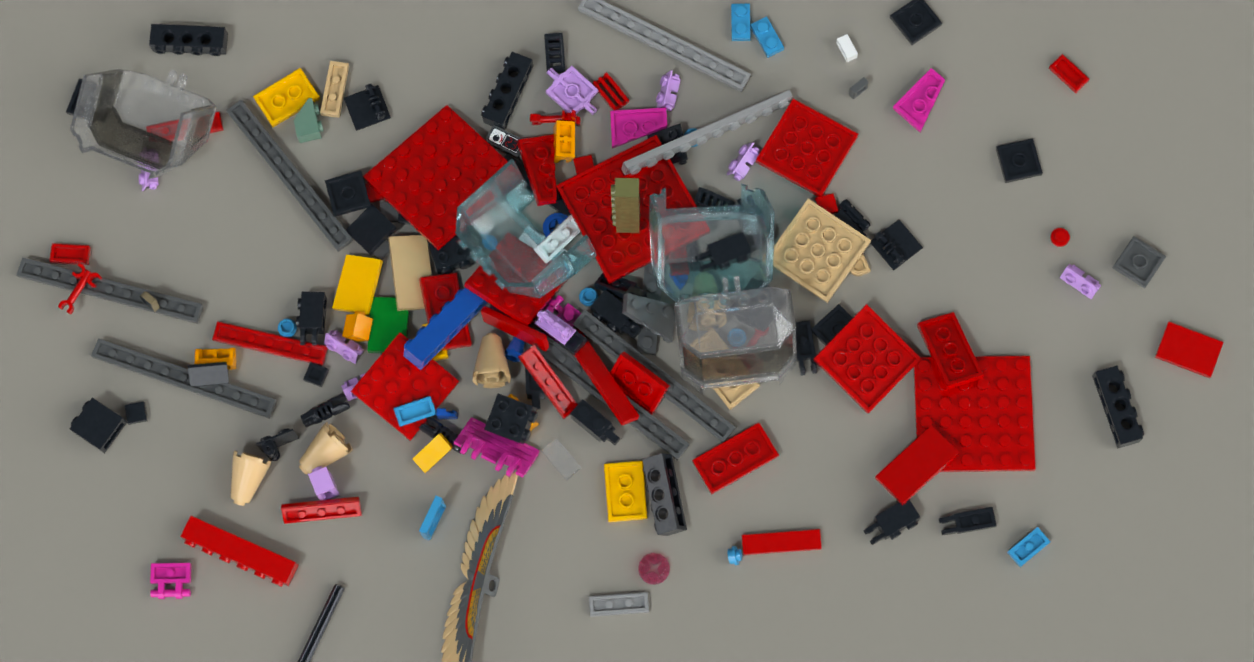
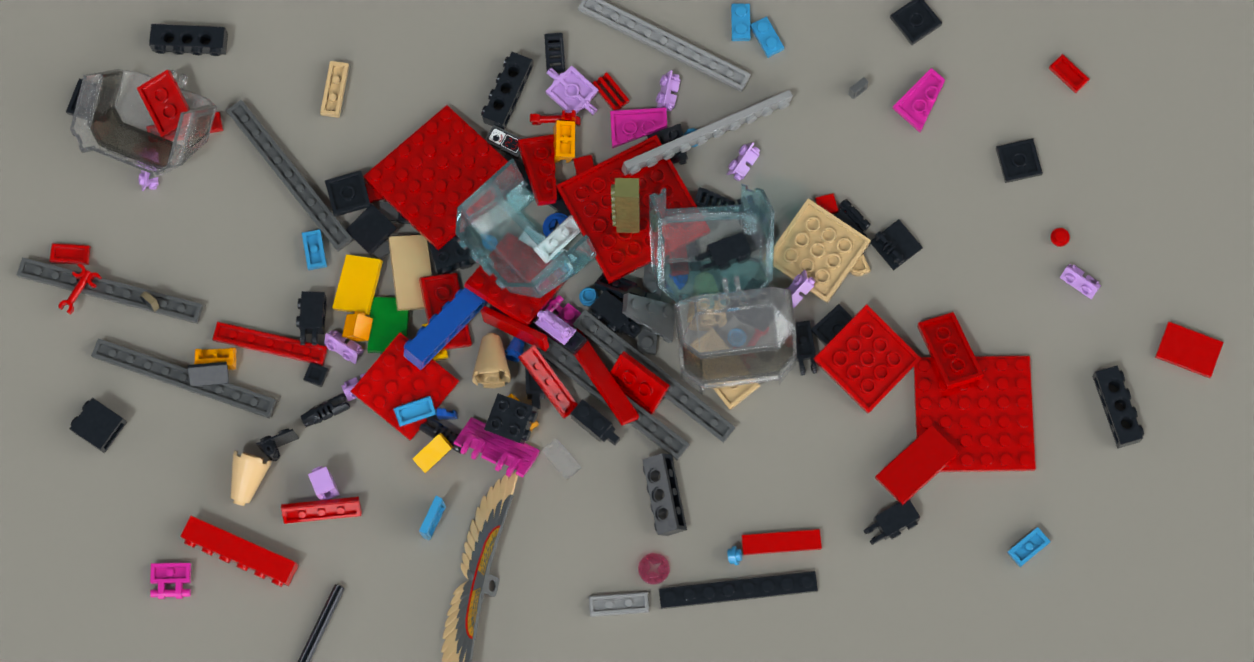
(136, 413): black tile -> none
(163, 102): none -> red plate
(285, 97): yellow tile -> none
(287, 328): dark azure plate -> none
(307, 123): sand green slope -> none
(314, 249): none -> dark azure plate
(324, 449): tan cone -> none
(367, 107): black hinge -> none
(625, 491): yellow tile -> none
(735, 458): red plate -> none
(738, 590): none -> black plate
(800, 283): none -> lavender hinge
(807, 148): red plate -> none
(847, 48): white piece -> none
(970, 521): black hinge -> none
(1139, 262): dark grey plate -> none

